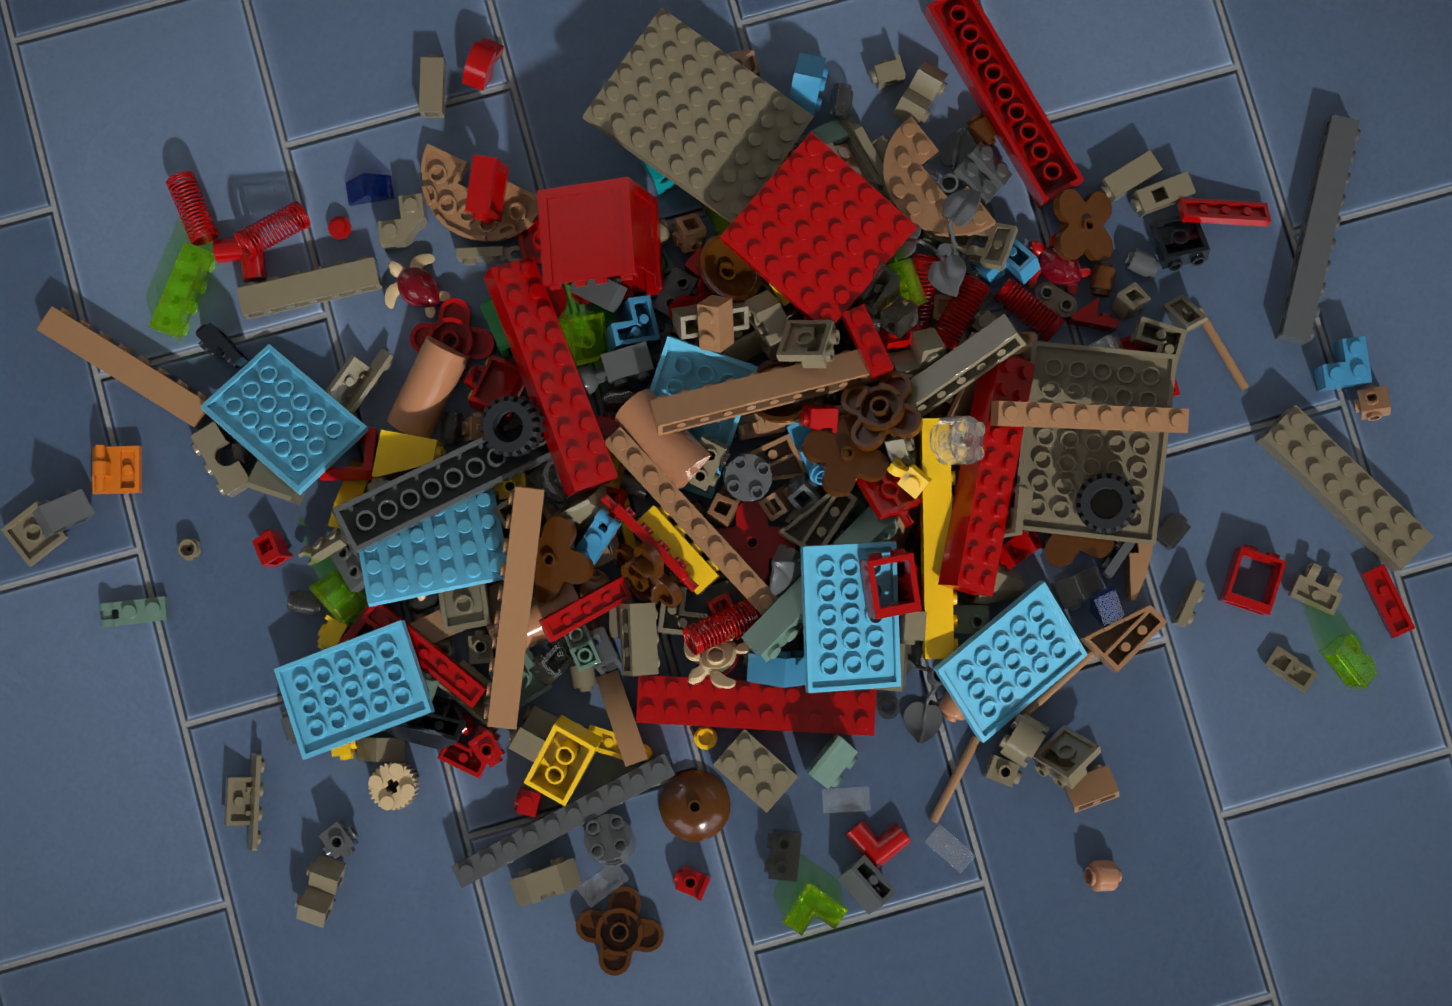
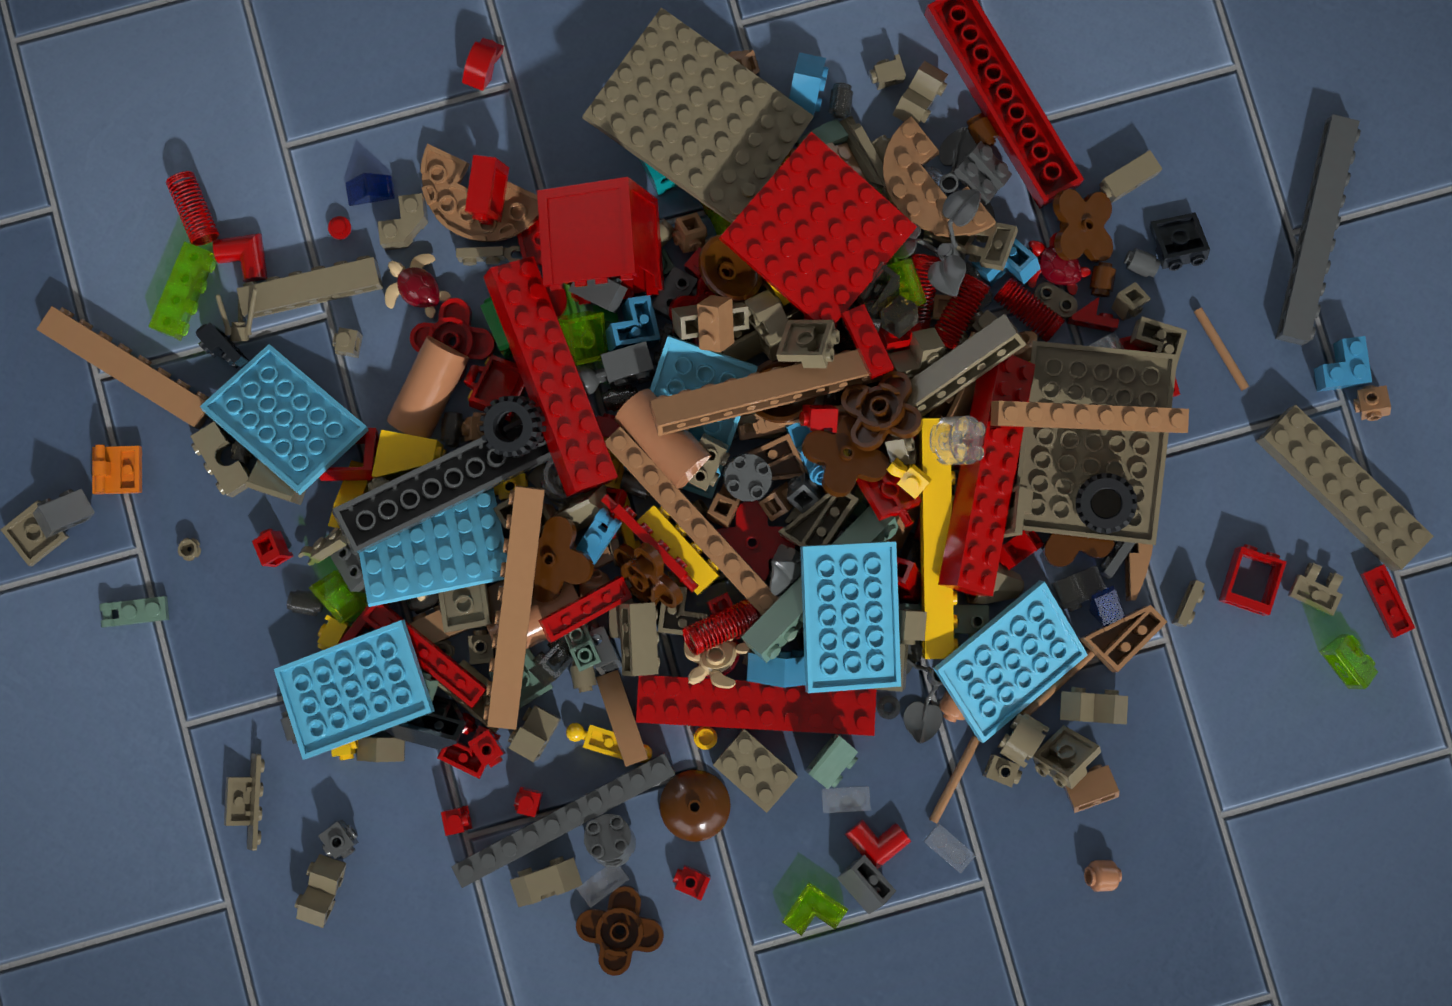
(240, 329): none -> dark tan plant
(294, 210): red piece -> none
(347, 342): none -> dark tan brick
(357, 379): dark tan bracket -> none
(381, 781): tan brick -> none
(432, 86): dark tan brick -> none
(456, 820): none -> red brick
(563, 760): yellow brick -> none
(784, 855): clear smoke brick -> none
(879, 611): red window -> none
(1094, 707): none -> dark tan brick
(1162, 194): dark tan brick -> none
(1172, 530): clear smoke brick -> none
(1184, 314): dark tan slope -> none
(1224, 212): red plate -> none
(1291, 670): dark tan slope -> none

